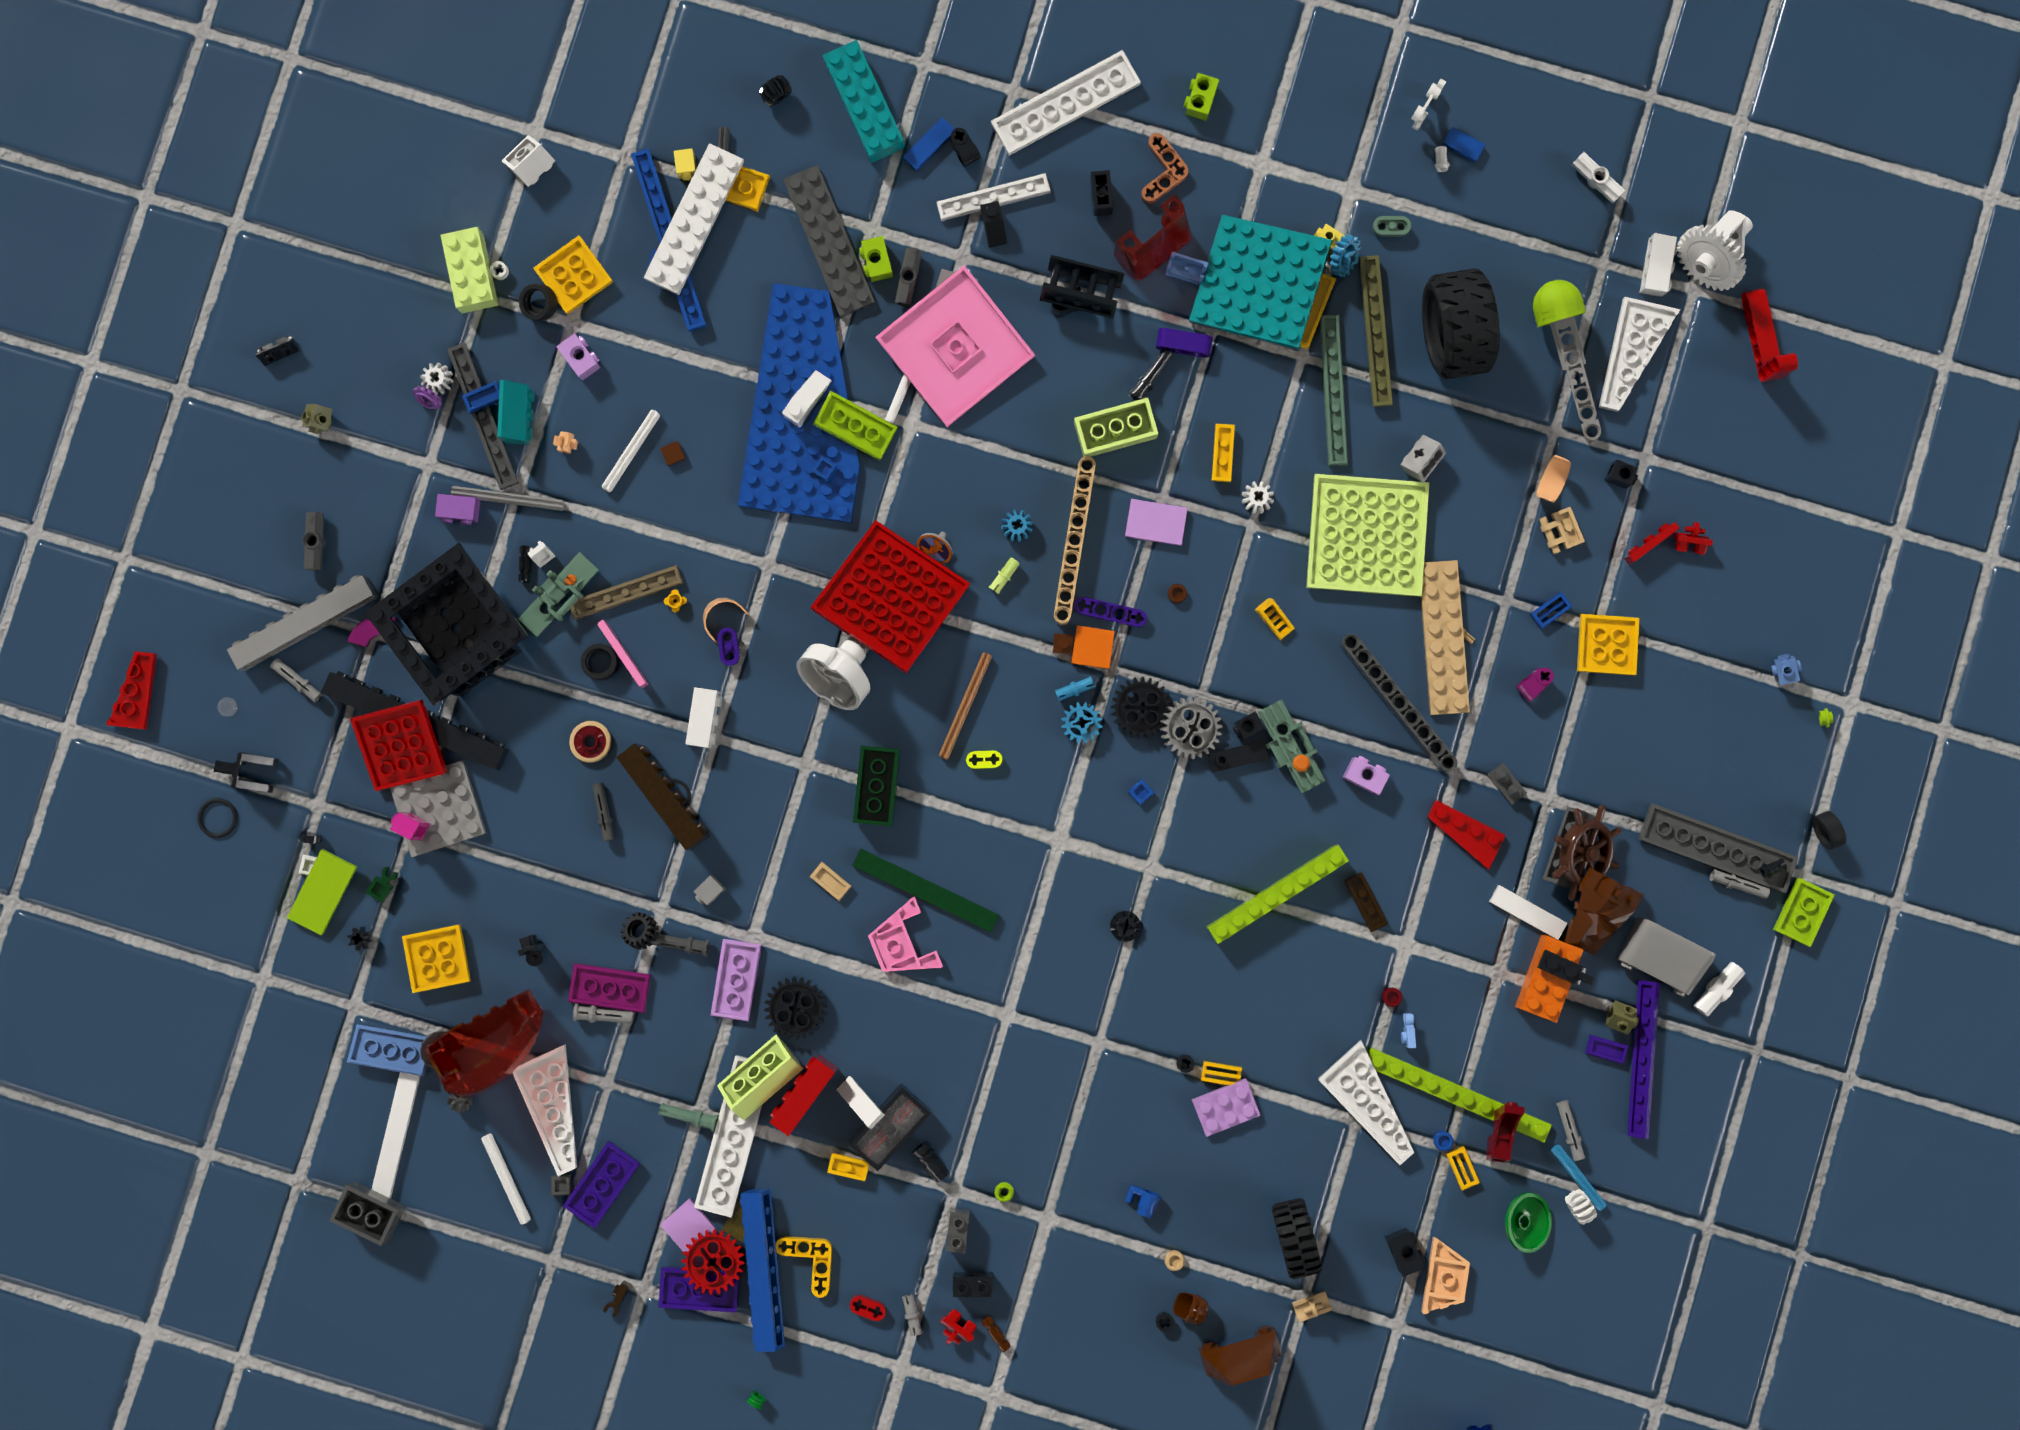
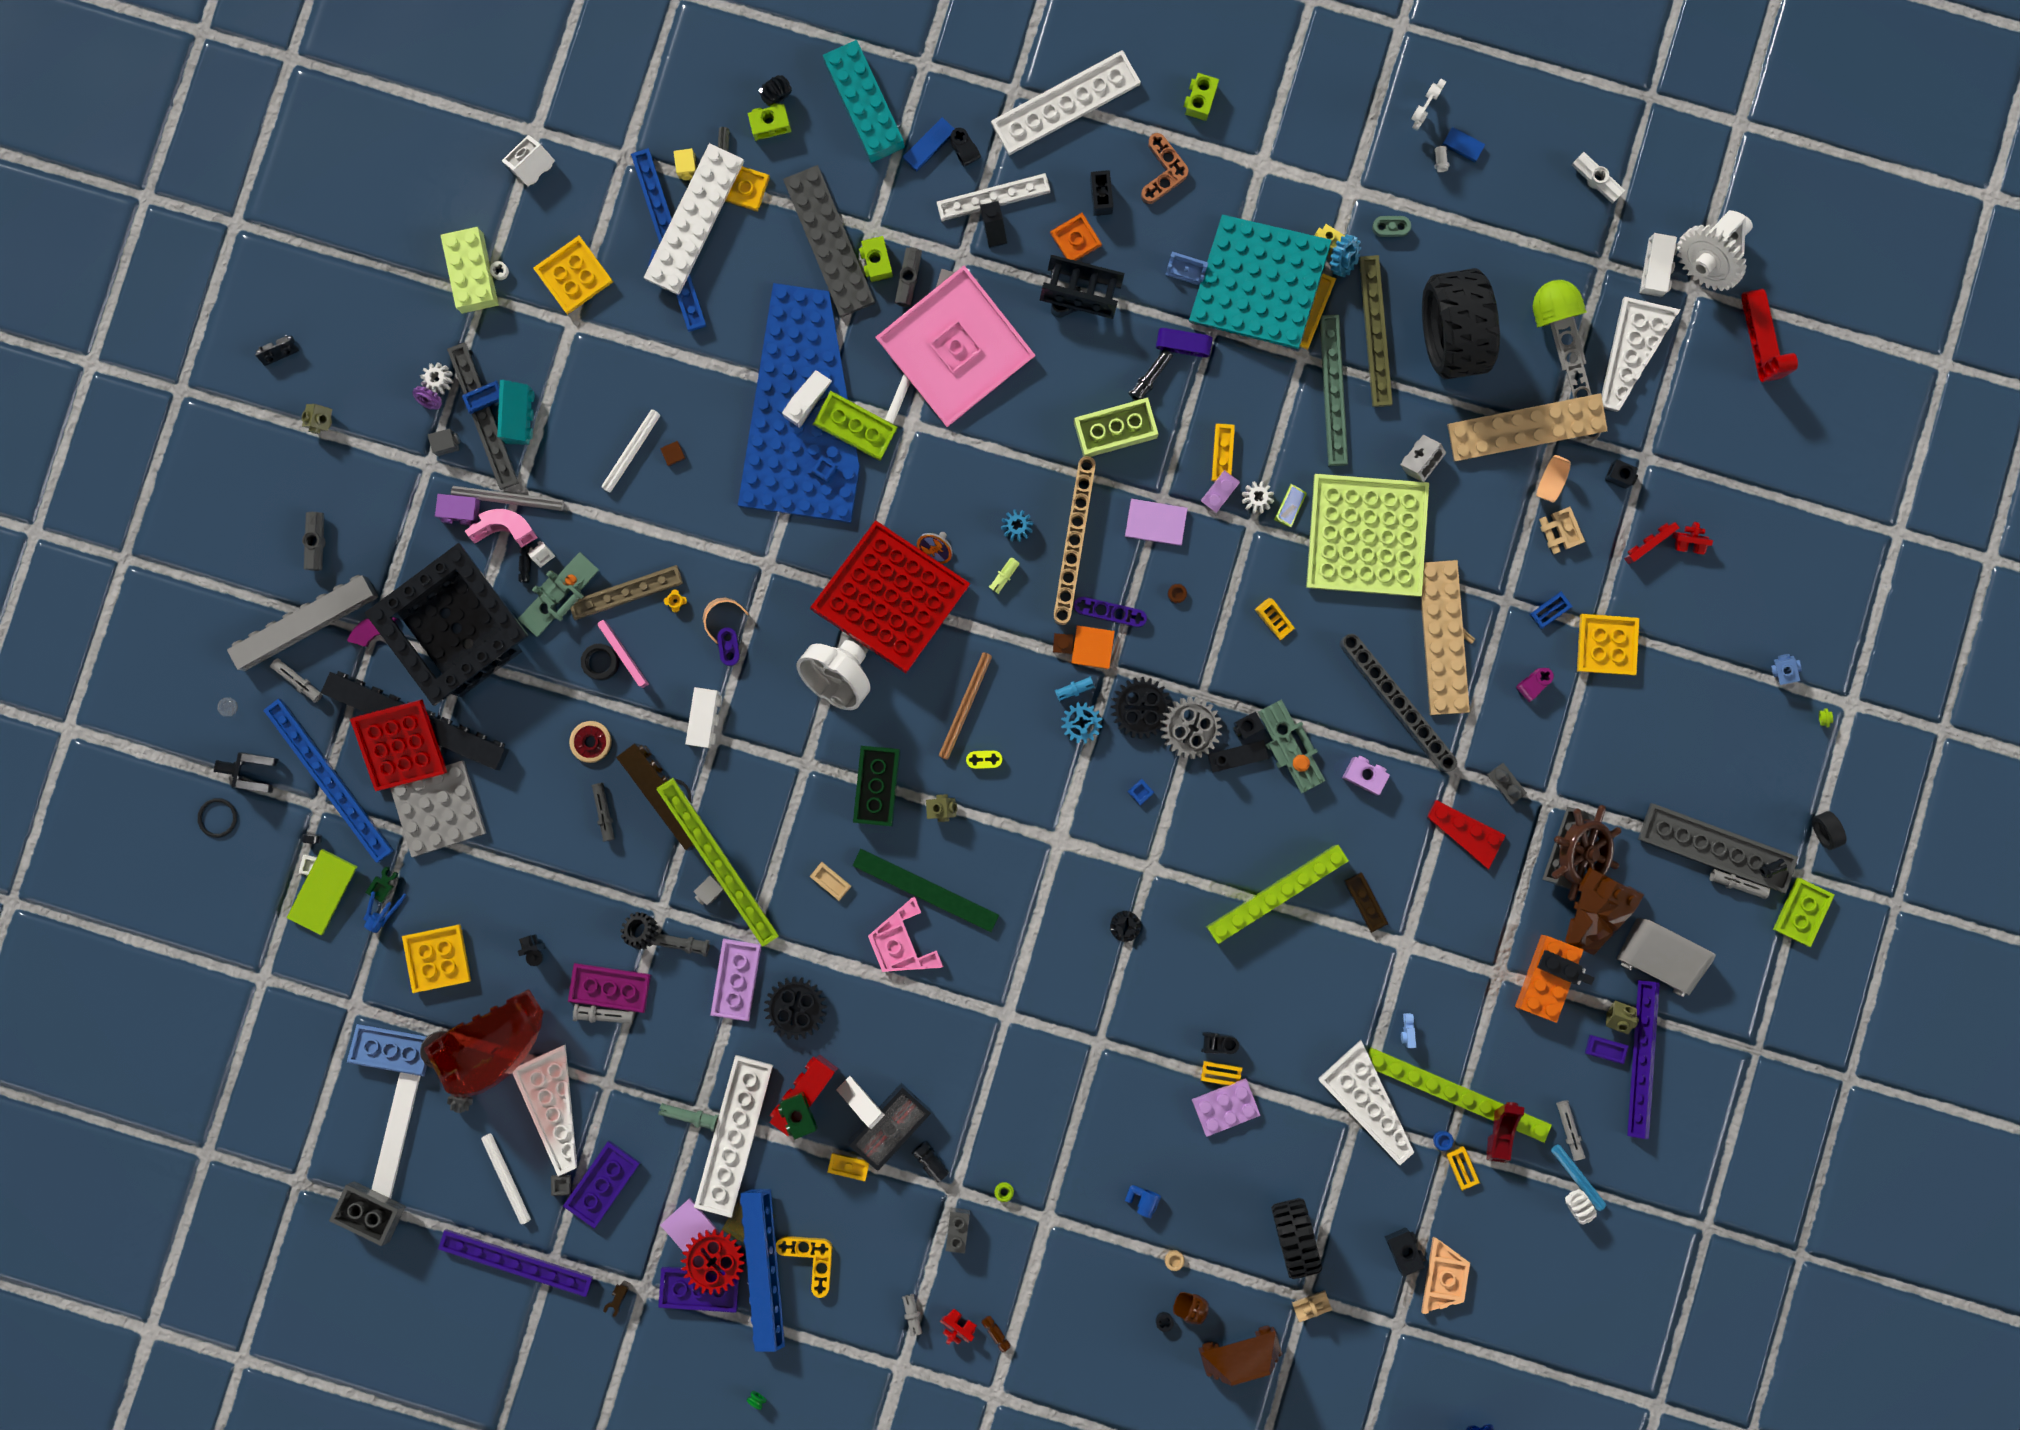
(135, 695): red wing -> none
(328, 780): none -> blue plate
(357, 942): black gear -> none
(376, 920): none -> blue plant
(409, 825): dark pink brick -> none
(444, 442): none -> dark grey brick
(501, 520): none -> bright pink arch
(515, 1262): none -> dark purple plate
(550, 299): black tyre -> none
(565, 442): light nougat gear -> none
(570, 348): lavender brick -> none
(717, 861): none -> lime plate
(759, 1077): yellowish green slope -> none
(763, 130): none -> lime brick
(797, 1103): none -> dark green brick
(866, 1312): red beam -> none
(941, 808): none -> olive brick
(972, 1284): black brick -> none
(1076, 238): none -> orange tile
(1147, 257): clear red windscreen -> none
(1179, 1062): black bush -> none
(1218, 1043): none -> black piece
(1220, 491): none -> lavender plate
(1290, 505): none -> slope
(1391, 997): dark red tile -> none
(1527, 427): none -> tan plate
(1528, 912): white tile -> none
(1528, 1222): green dish -> none
(1719, 989): white piece -> none

